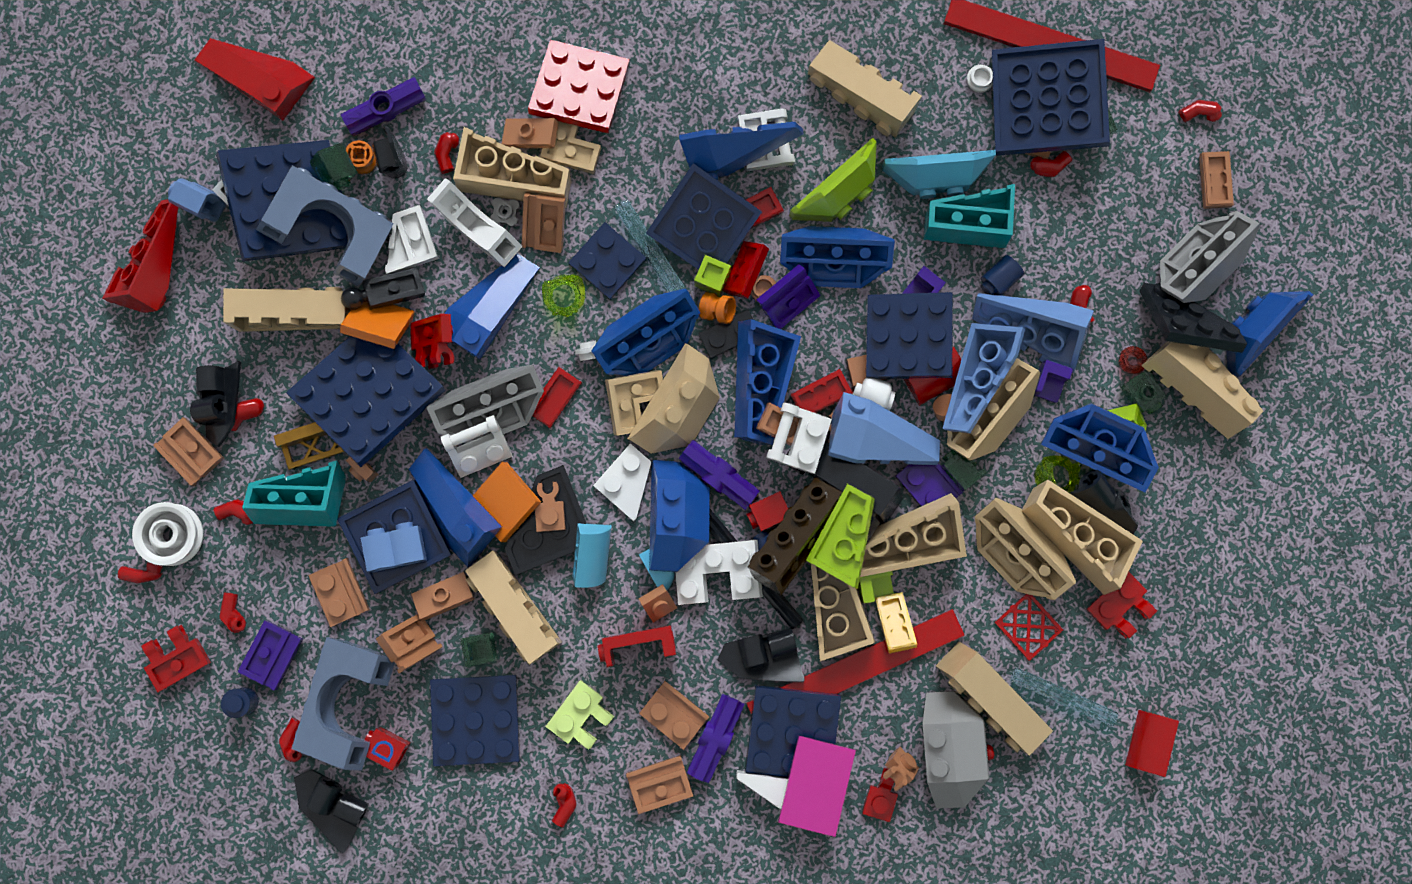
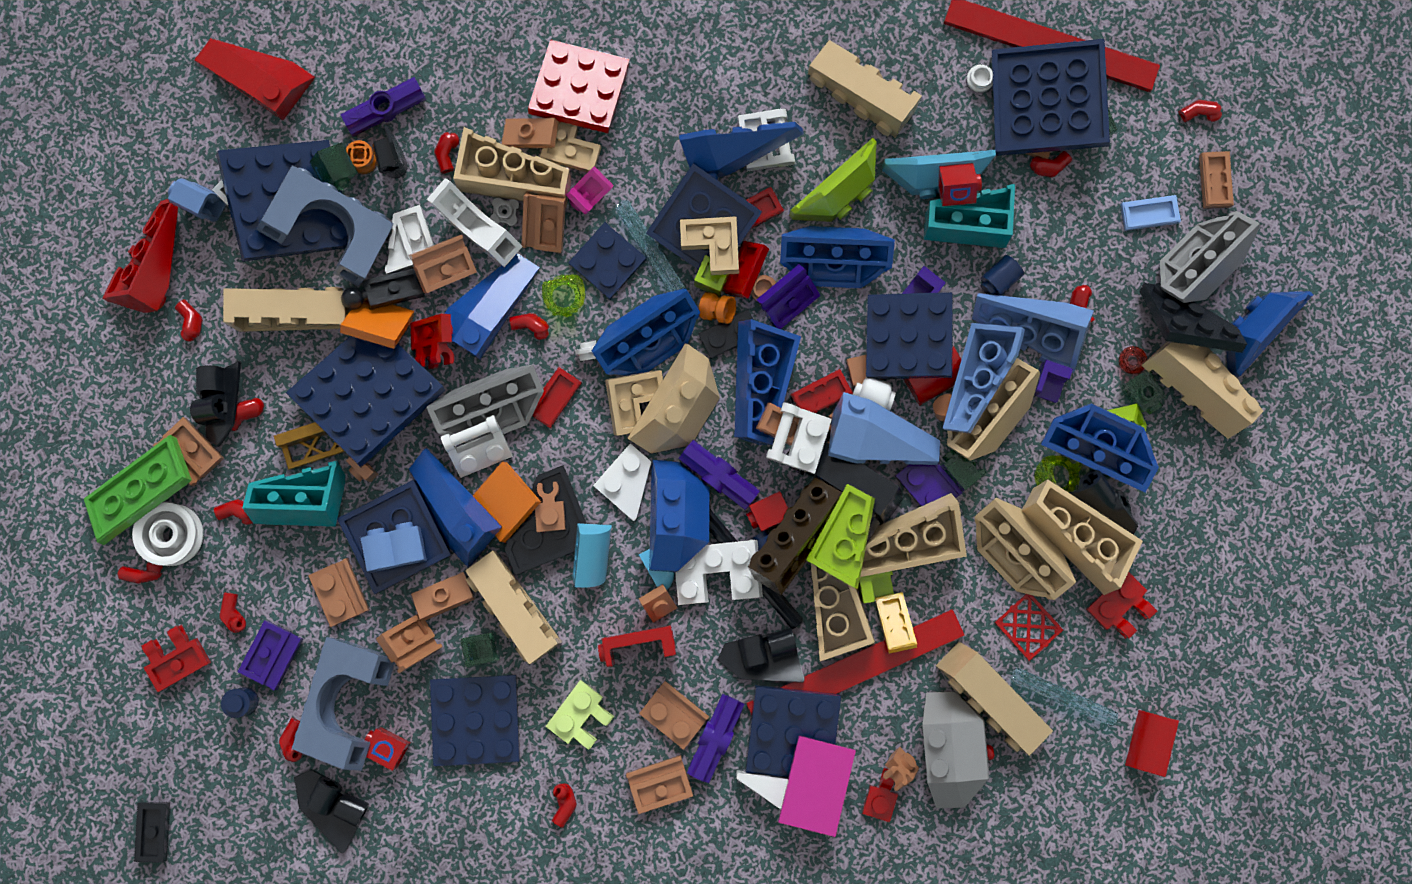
(137, 489): none -> bright green tile
(152, 832): none -> black plate
(192, 321): none -> red arm
(442, 263): none -> nougat plate
(531, 322): none -> red arm
(589, 190): none -> dark pink bracket
(718, 236): none -> tan plate
(958, 184): none -> red brick
(1150, 213): none -> light blue tile

